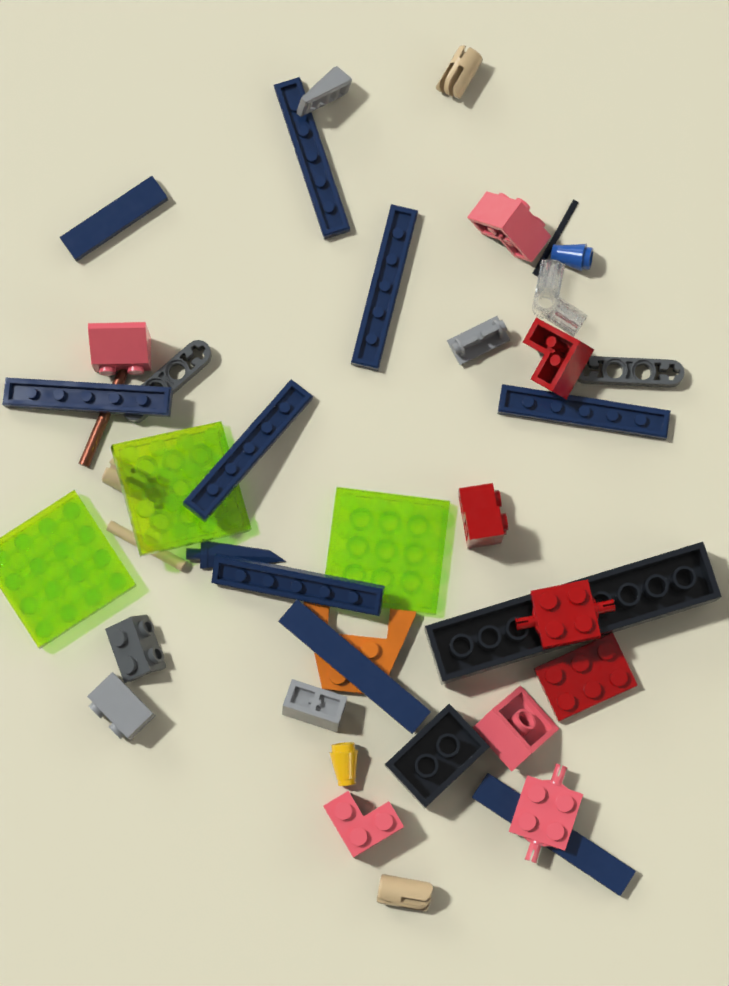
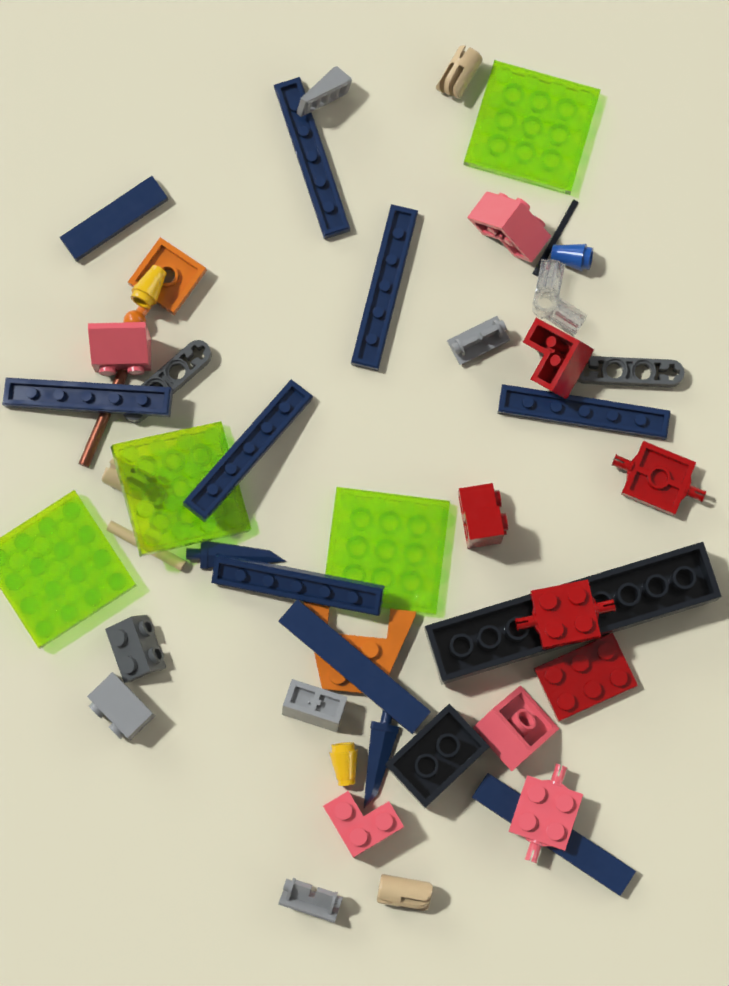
(148, 288): none -> yellow cone
(172, 294): none -> orange plate
(300, 897): none -> light grey hinge
(380, 748): none -> dark blue bar
(532, 127): none -> clear neon green plate
(658, 478): none -> red plate

